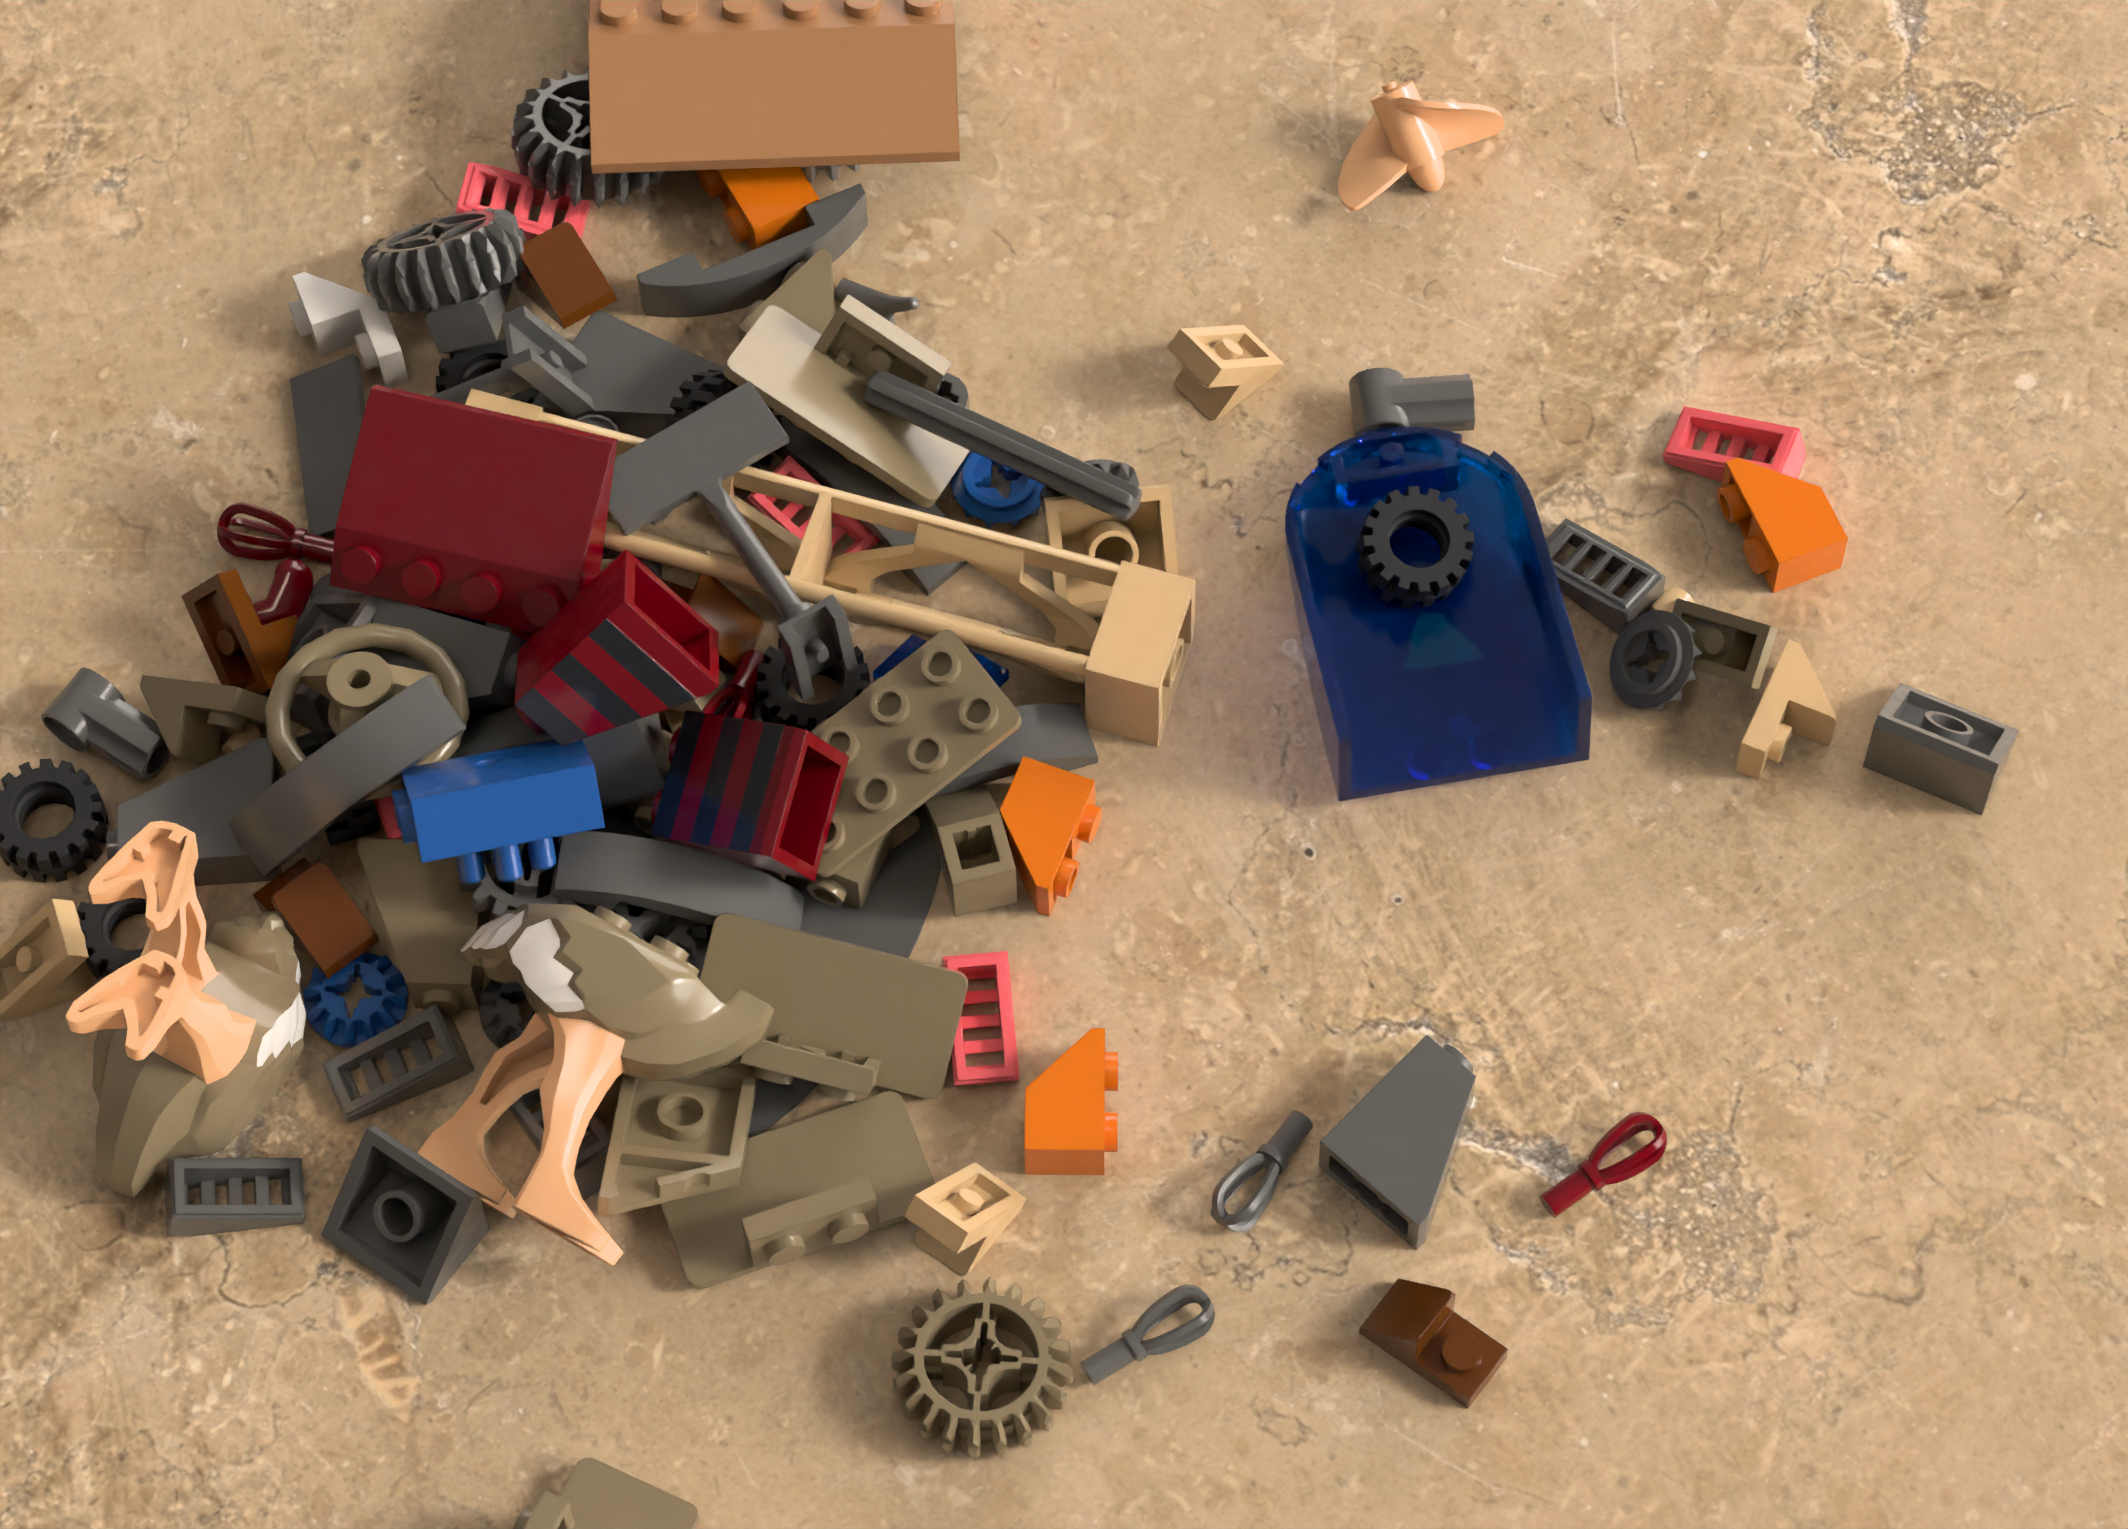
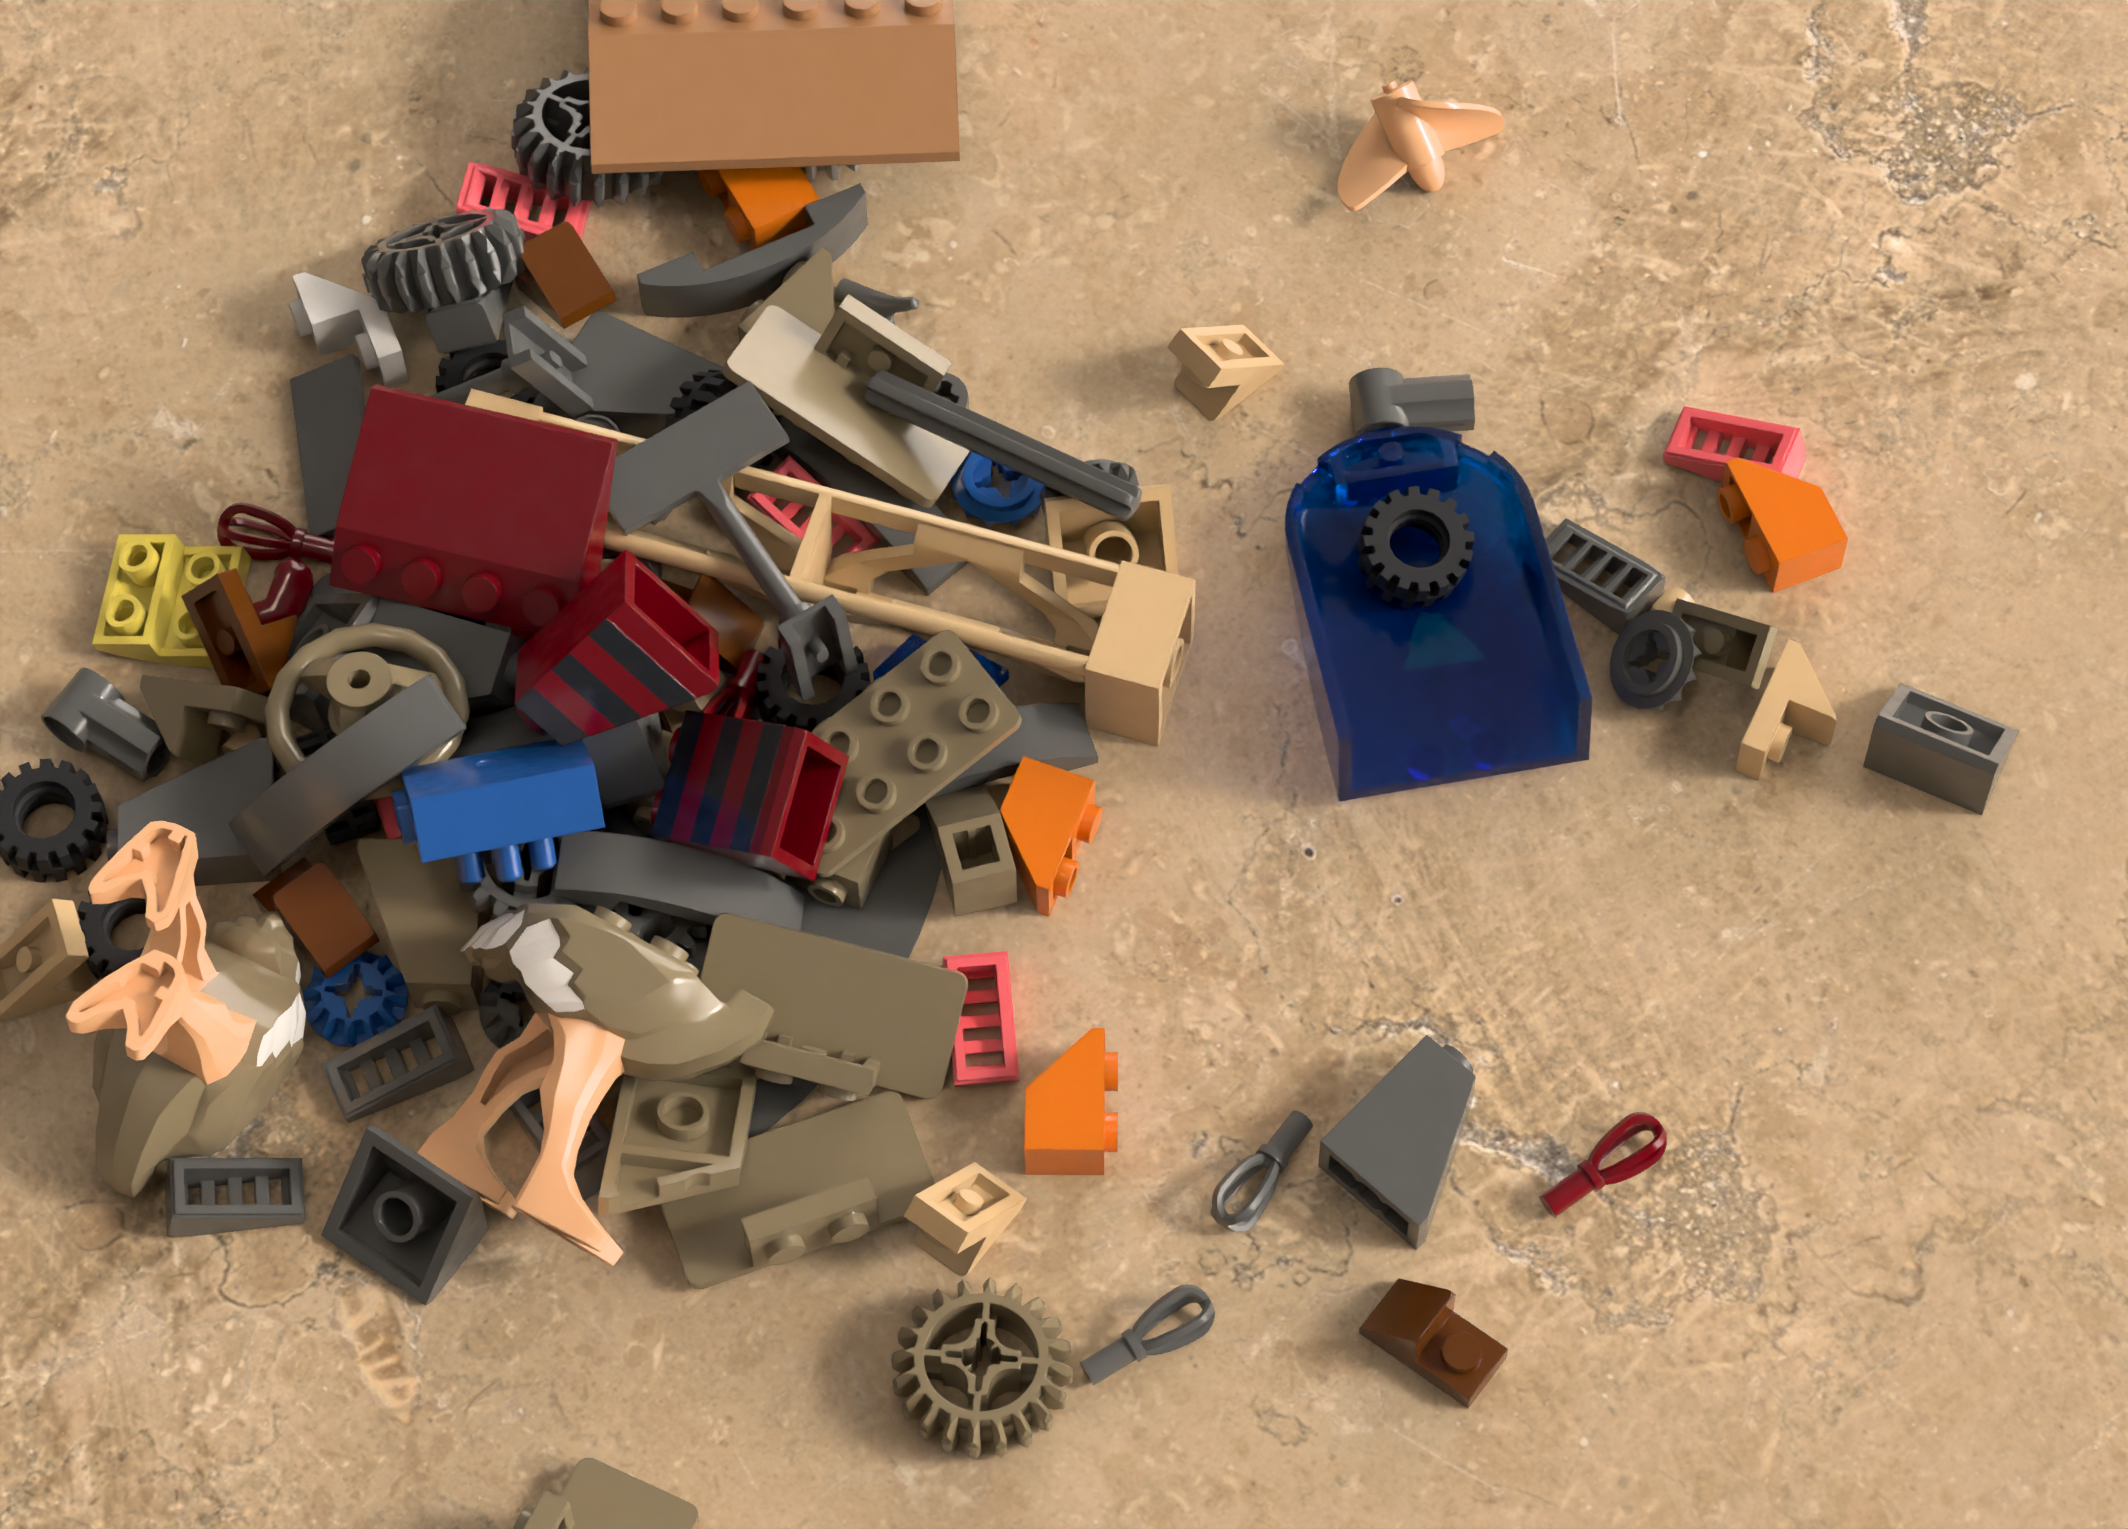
(143, 601): none -> light yellow slope

